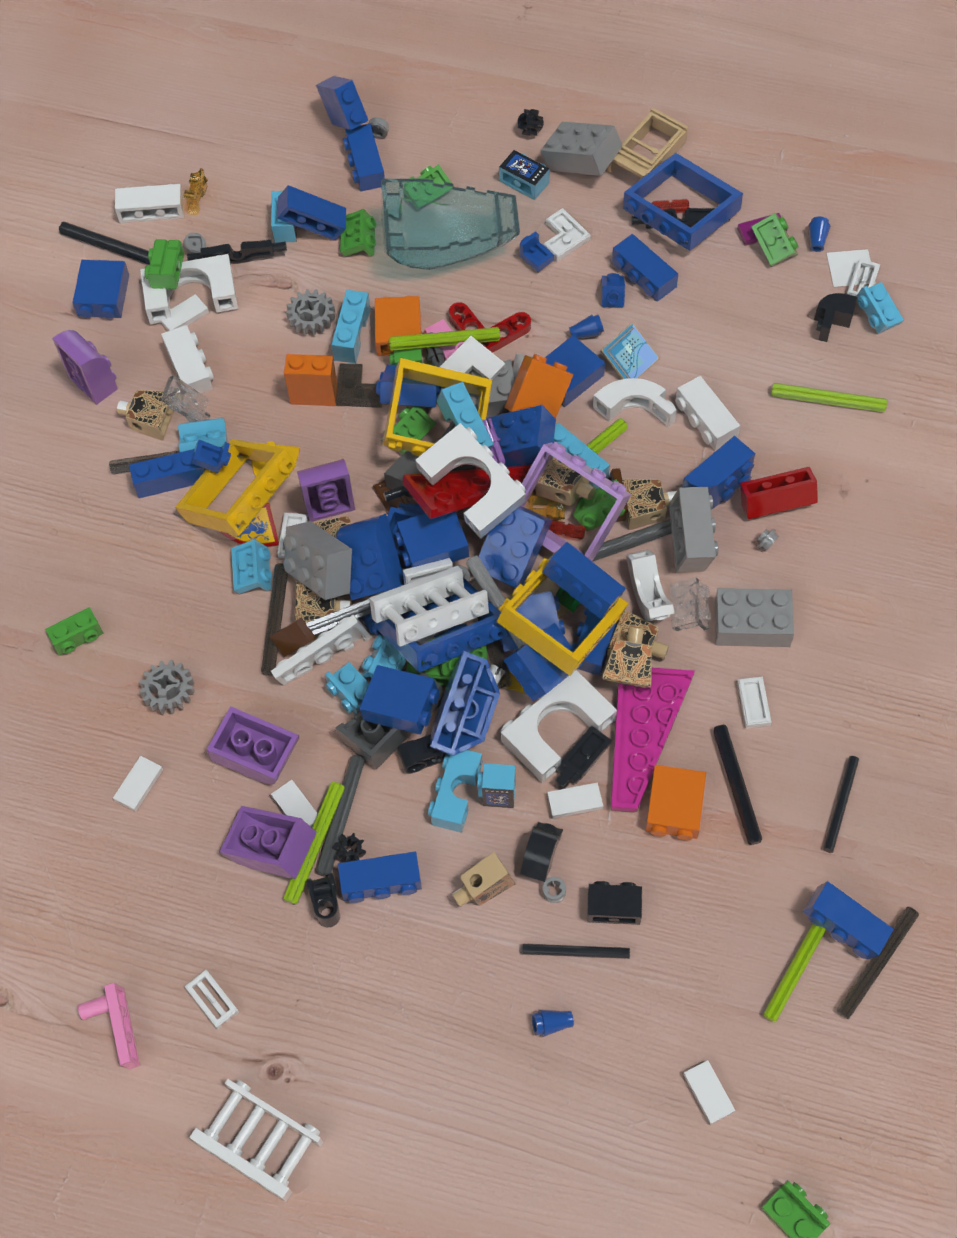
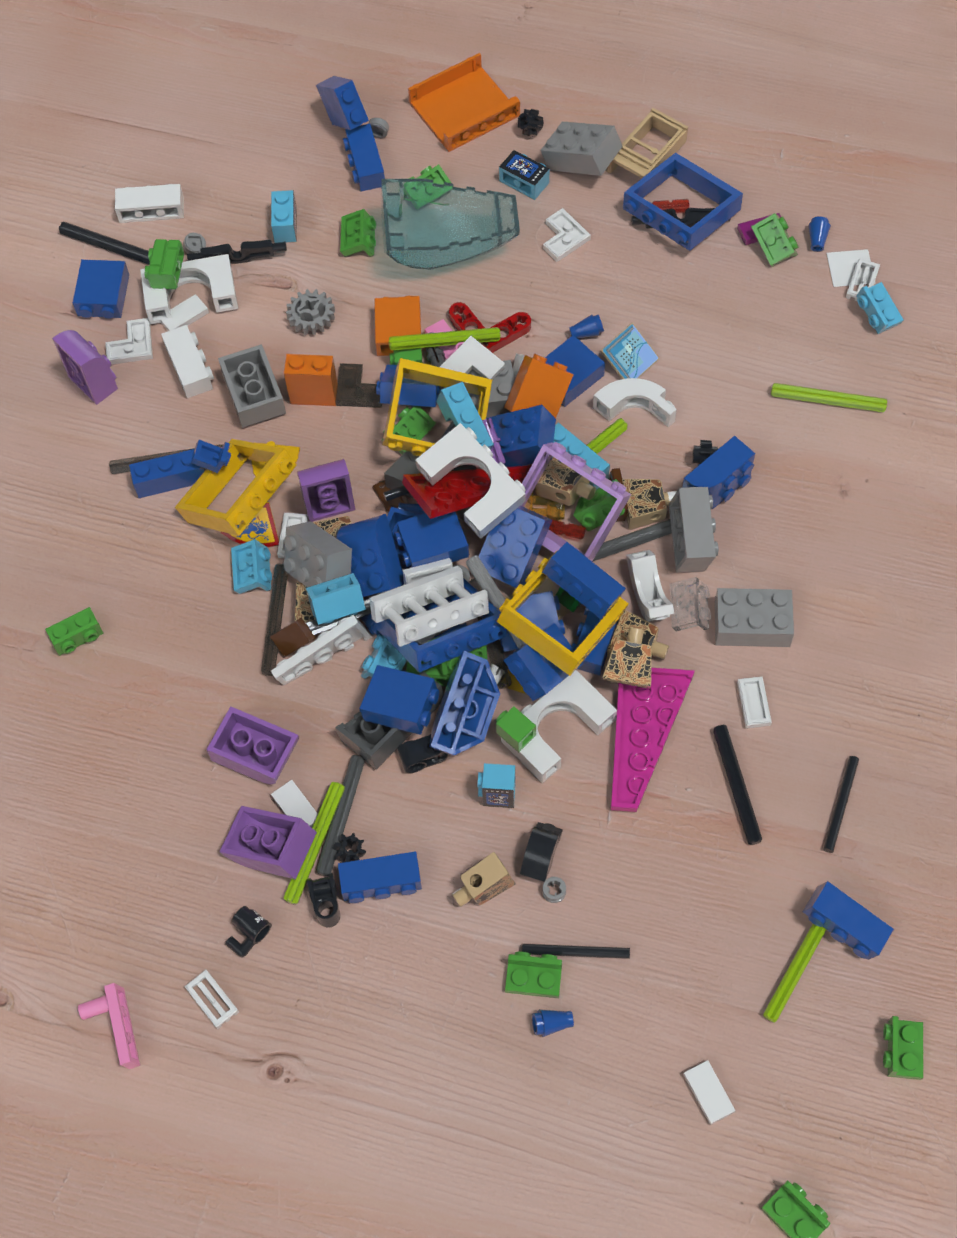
(136, 347): none -> white tile
(138, 783): white tile -> none
(147, 413): tan torso -> none
(166, 686): light grey gear -> none
(185, 400): clear bracket -> none
(197, 189): clear yellow piece -> none
(210, 431): medium azure bracket -> none
(232, 1152): white fence -> none
(252, 385): none -> light grey brick
(252, 926): none -> black piece
(311, 213): blue brick -> none
(335, 599): none -> medium azure brick
(348, 686): medium azure bracket -> none
(352, 317): medium azure arch -> none
(449, 810): medium azure arch -> none
(462, 103): none -> orange panel
(515, 728): none -> bright green brick
(533, 975): none -> bright green bracket
(534, 252): blue bracket -> none
(575, 800): white tile -> none
(582, 757): black hinge -> none
(613, 290): blue bracket -> none
(614, 903): black brick -> none
(644, 267): blue brick -> none
(676, 802): orange brick -> none
(702, 452): none -> black gear
(706, 412): white brick -> none
(767, 539): light grey plate -> none
(778, 492): red brick -> none
(834, 310): black brick -> none
(877, 964): clear smoke axle -> none
(905, 1048): none -> bright green bracket

